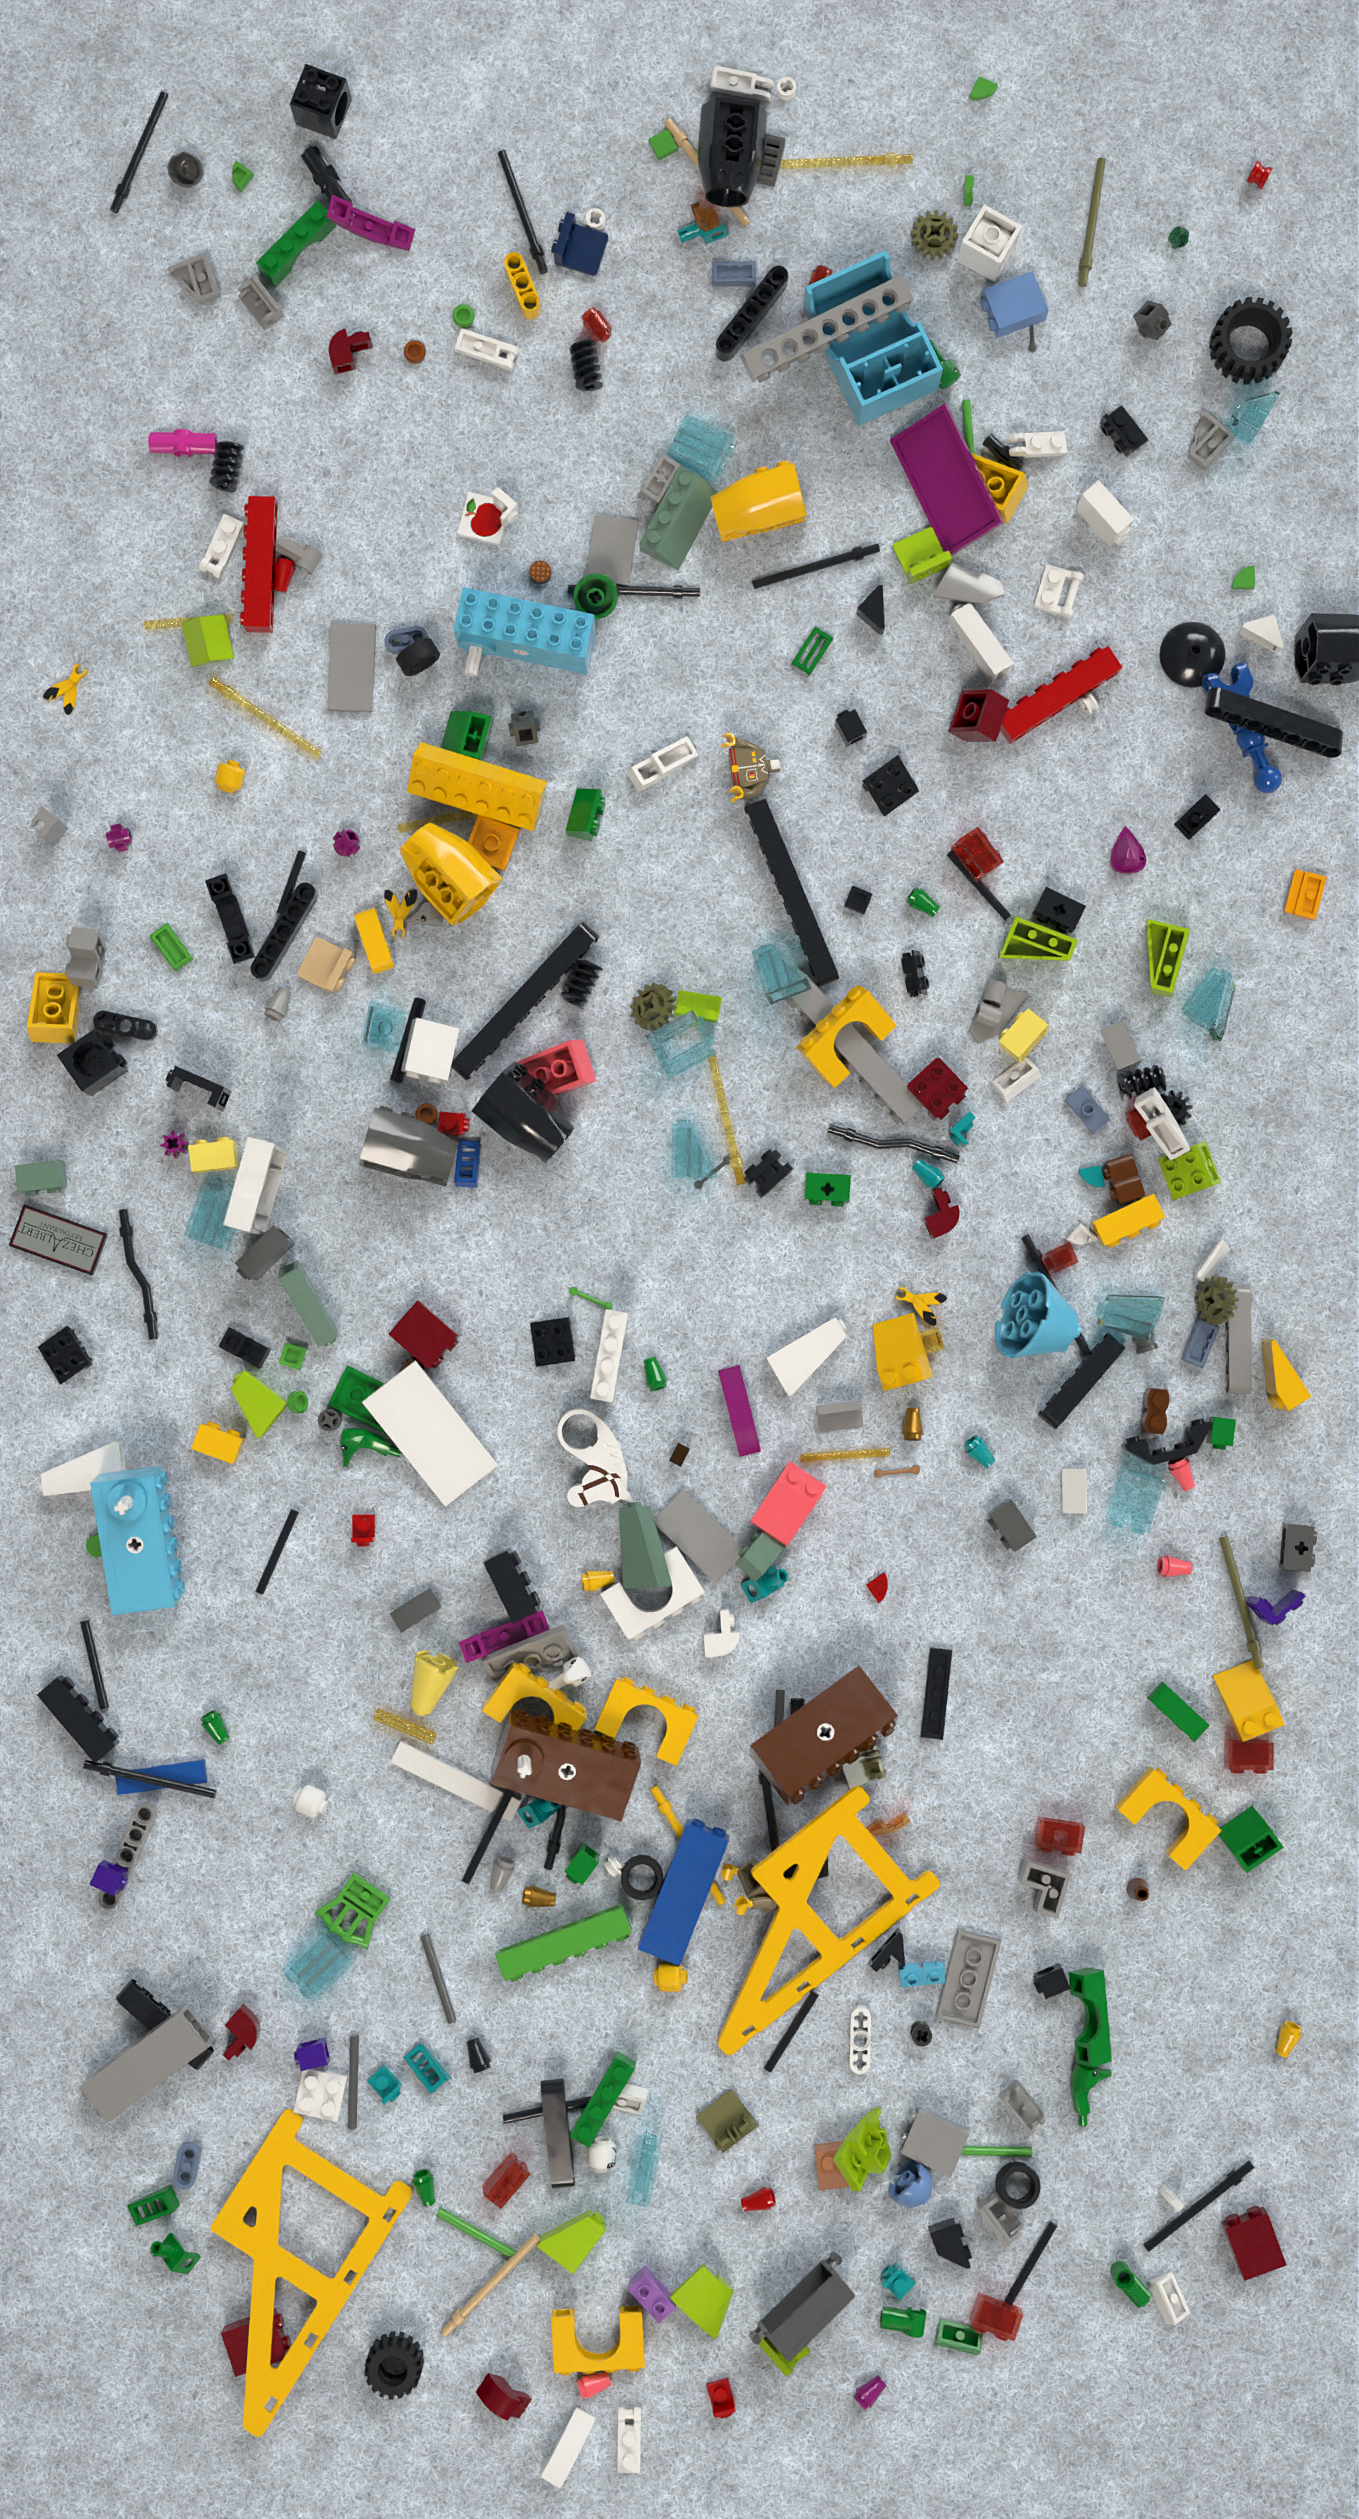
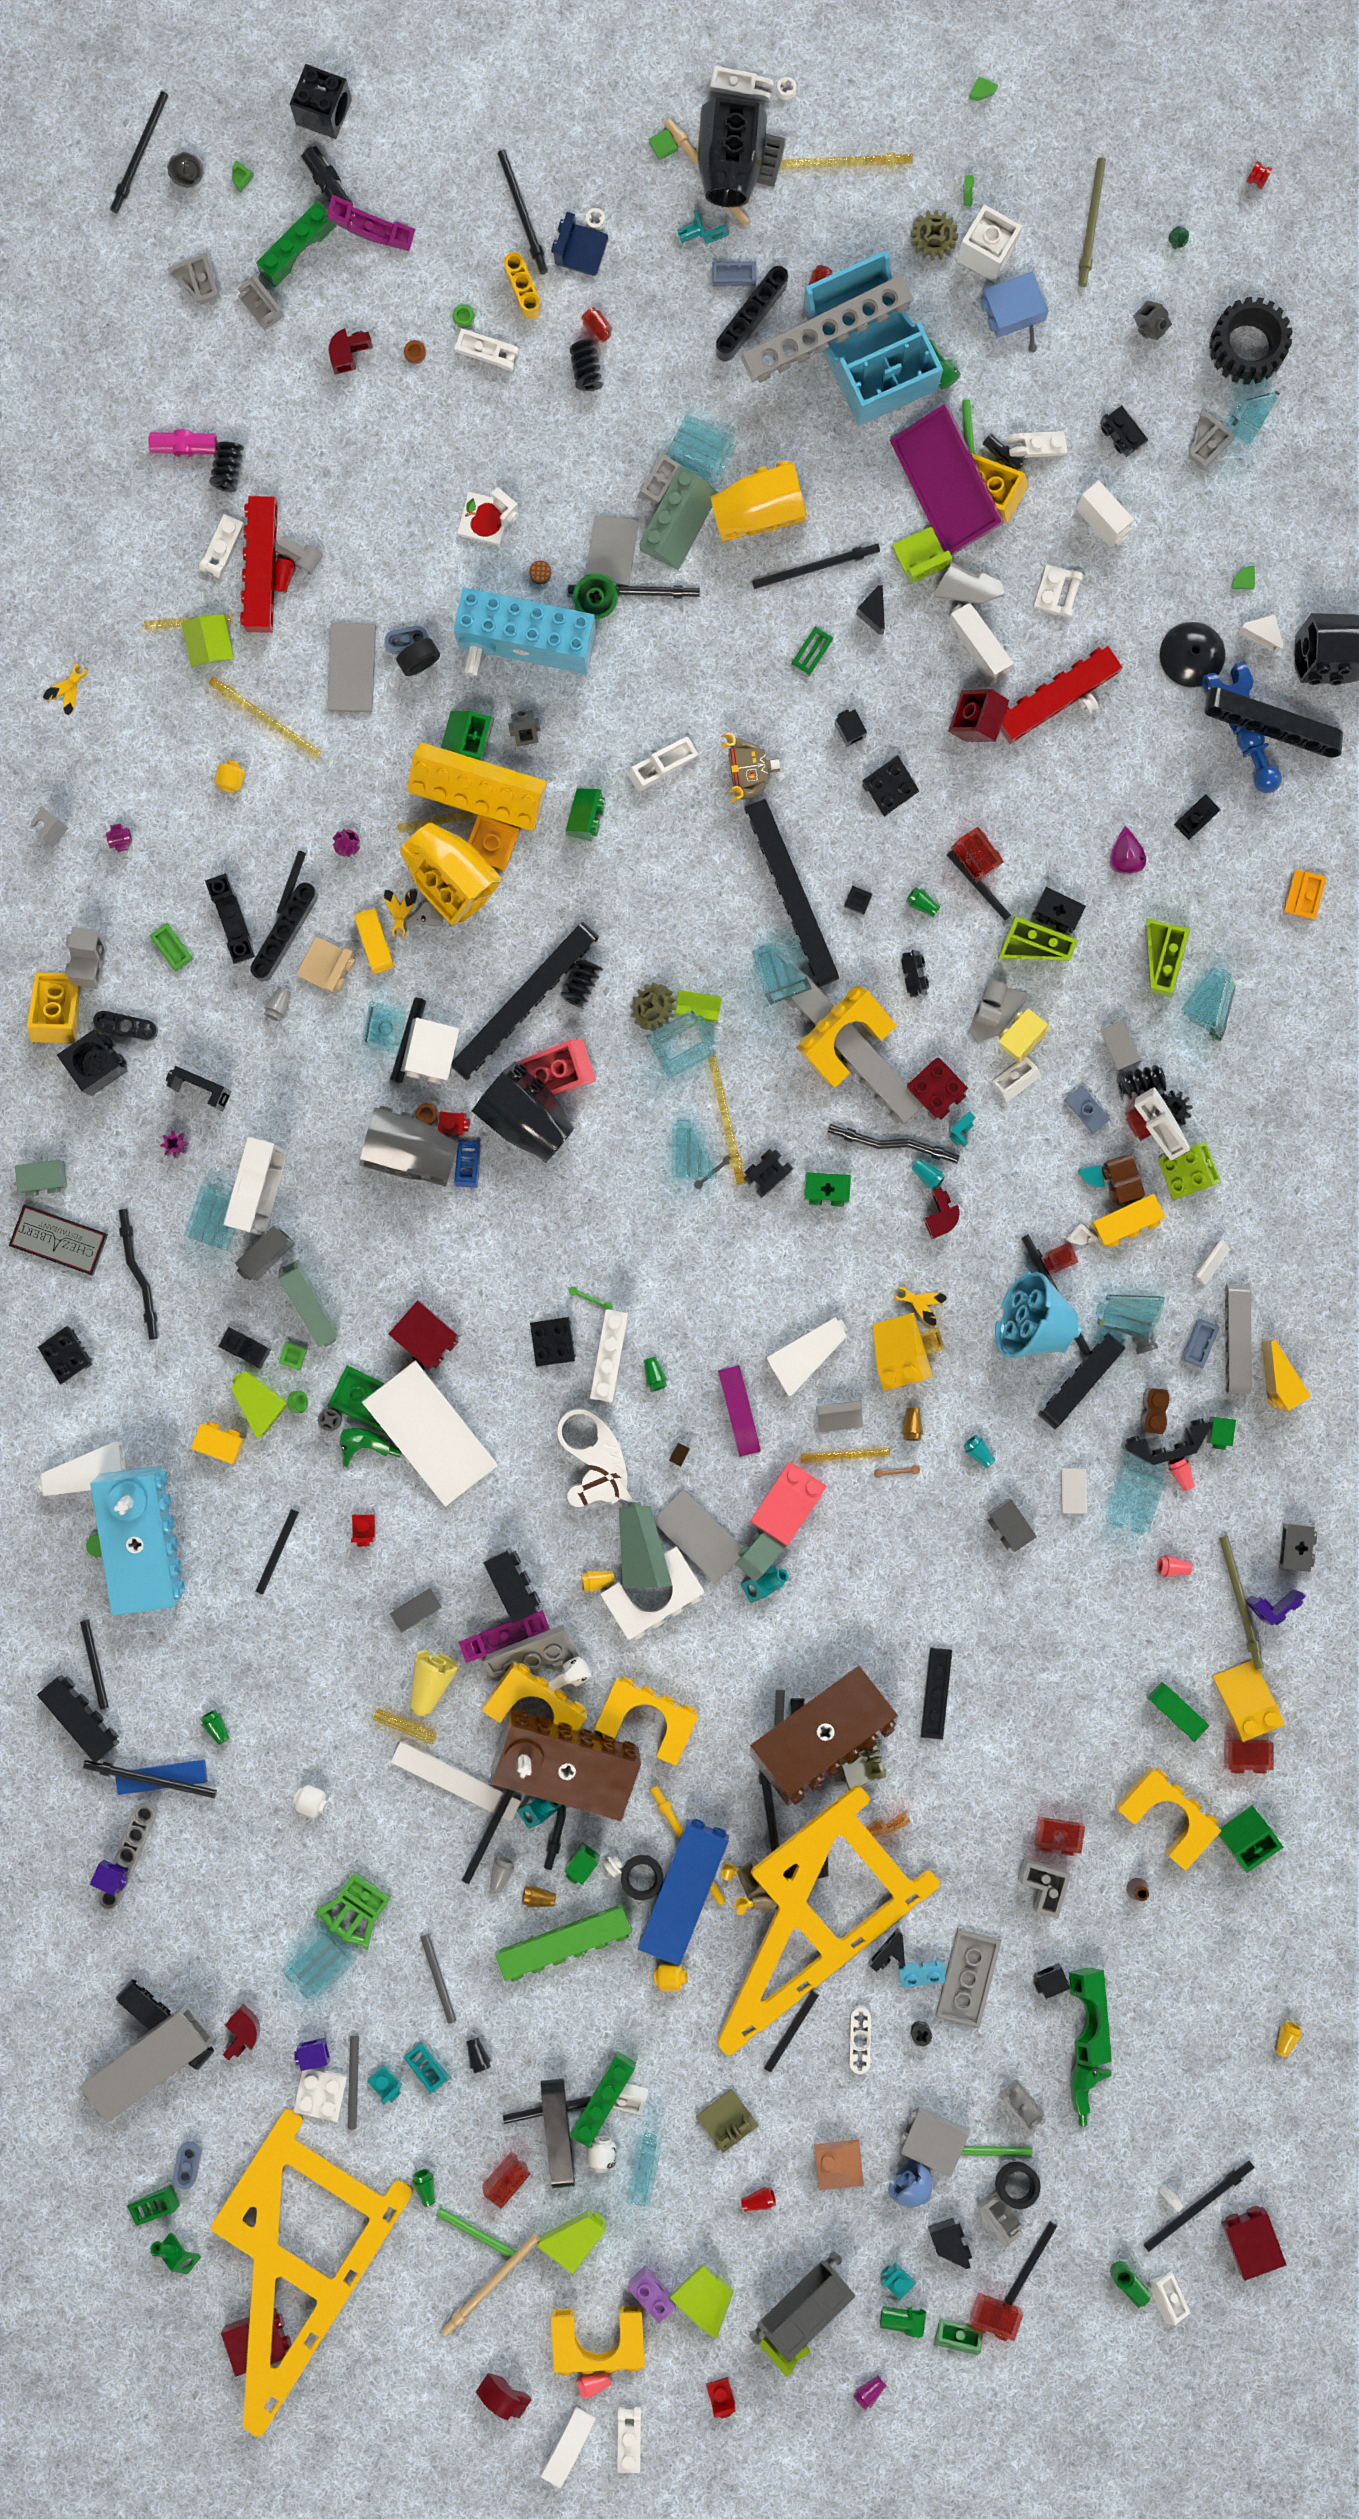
(214, 1155): light yellow brick -> none
(398, 2347): black tyre -> none
(705, 218): clear orange slope -> none
(724, 1641): white brick -> none
(863, 2151): lime slope -> none
(878, 1587): red tile -> none
(1216, 1300): olive gear -> none

